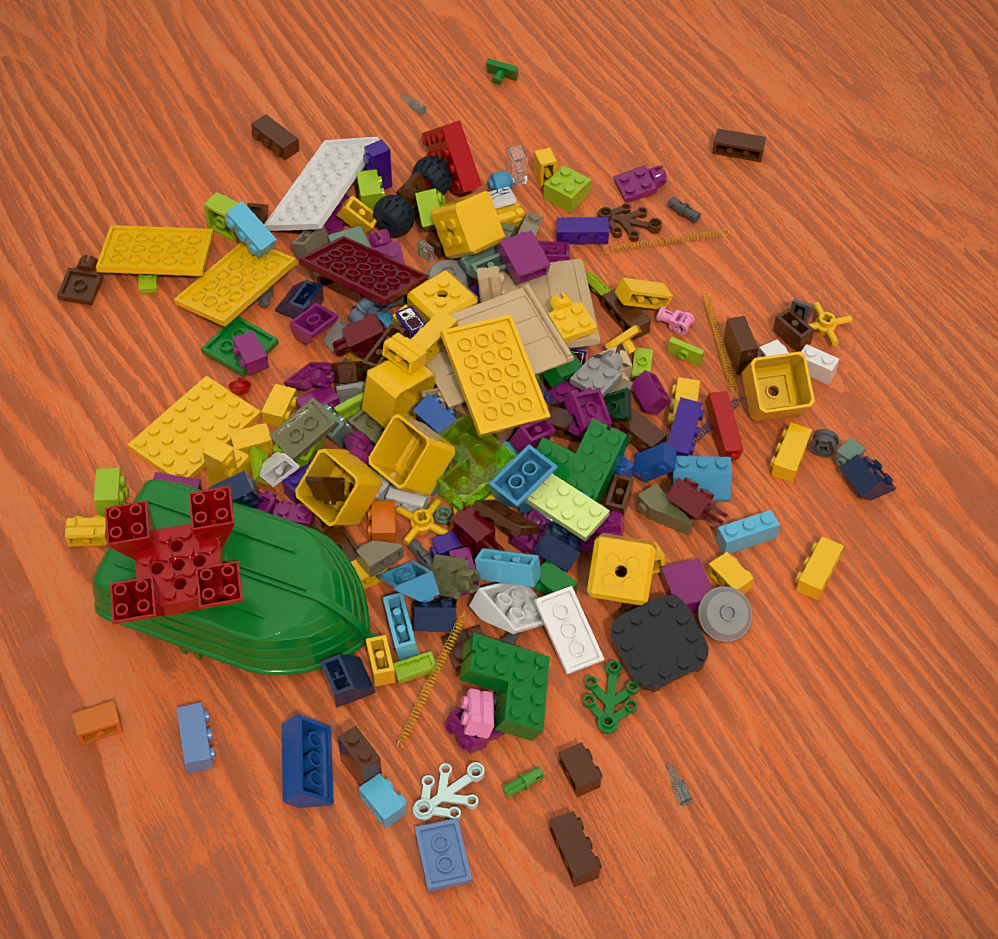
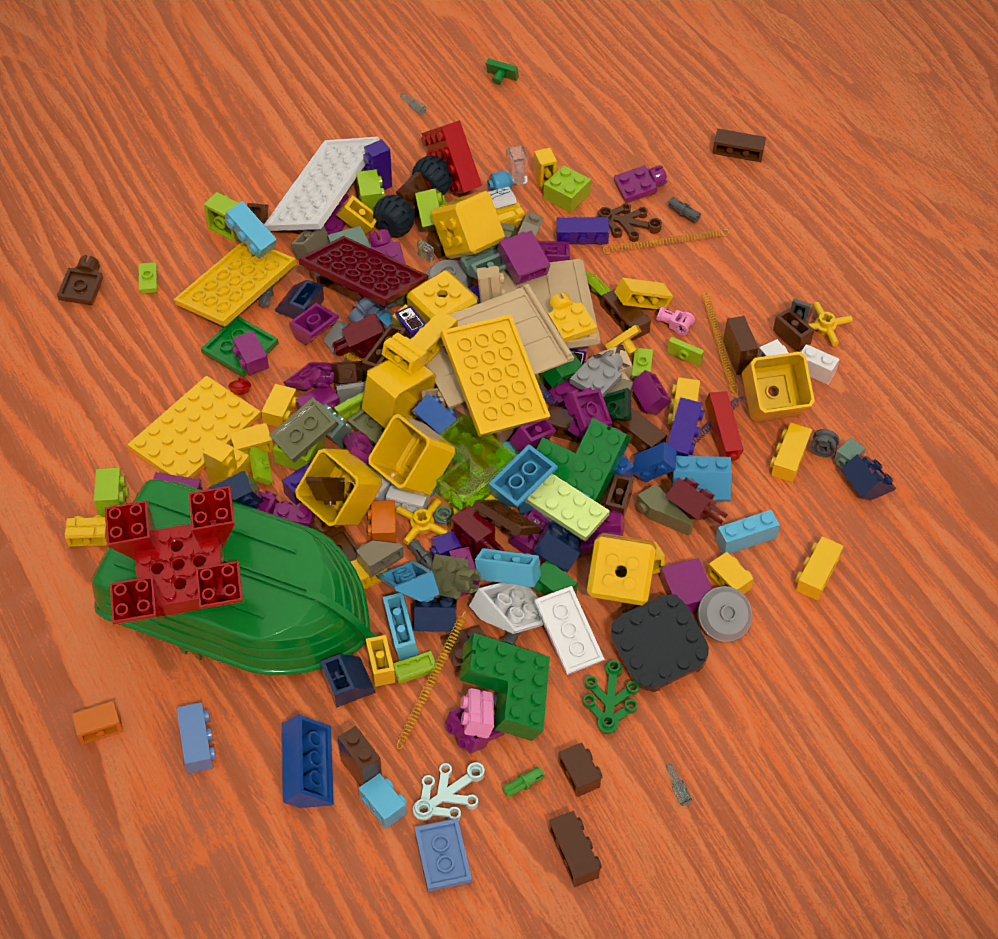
(155, 250): yellow plate -> none
(275, 137): reddish brown brick -> none
(277, 468): white slope -> none

